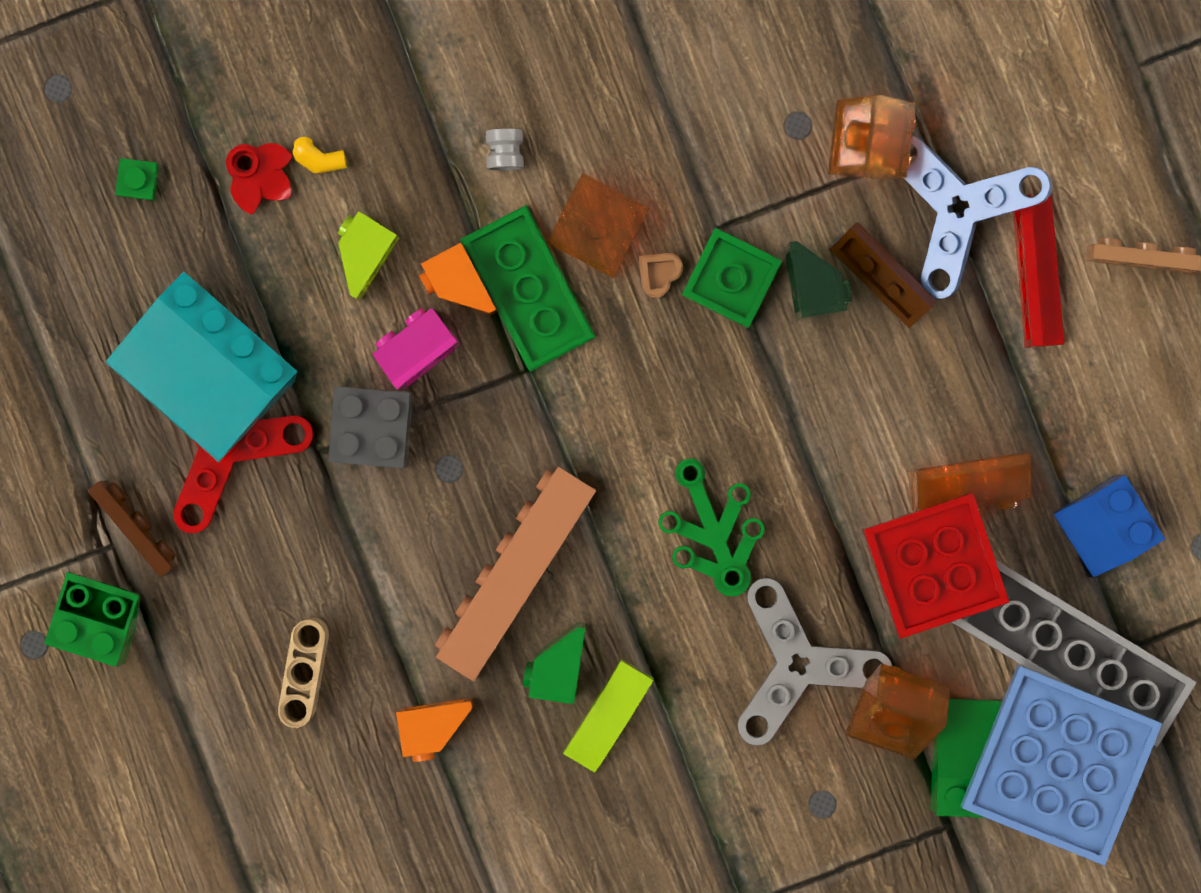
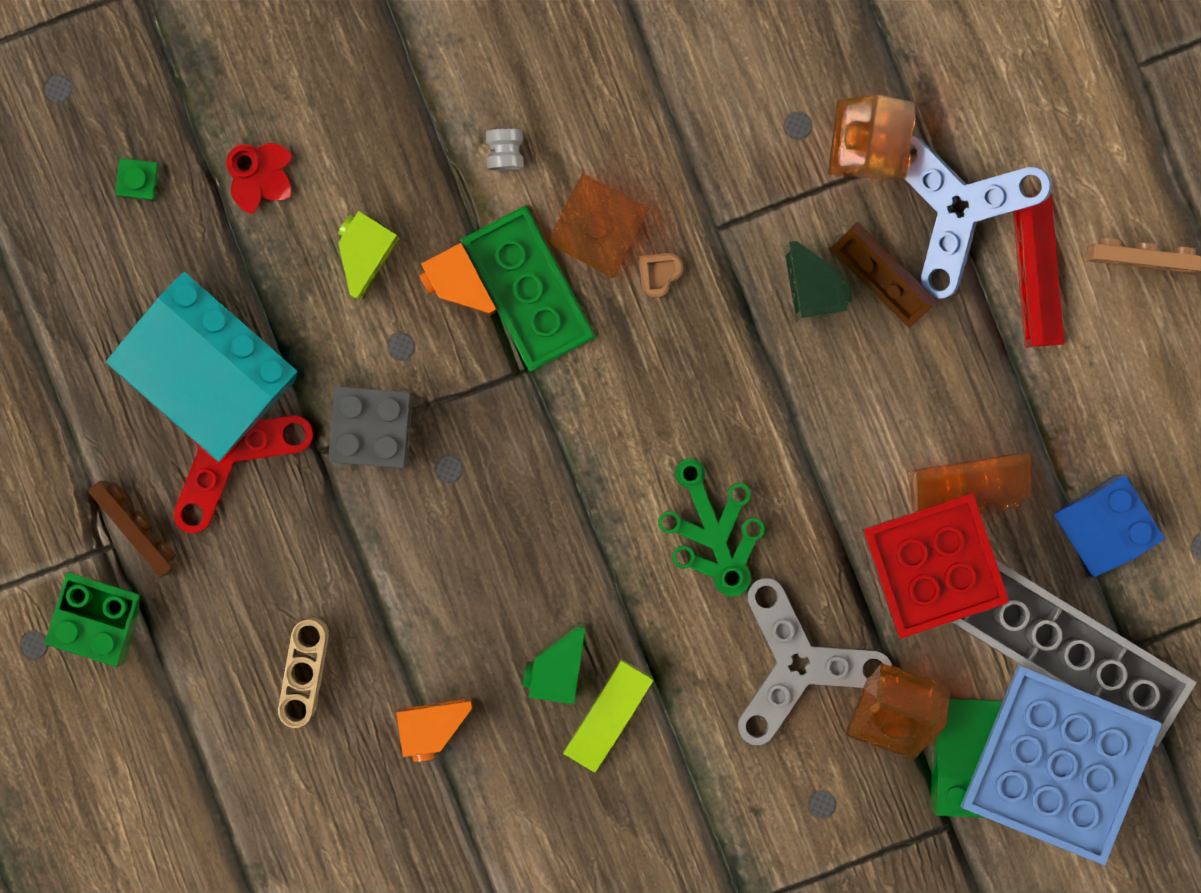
(315, 160): yellow arm -> none
(415, 348): dark pink slope -> none
(515, 573): nougat brick -> none
(731, 278): green plate -> none

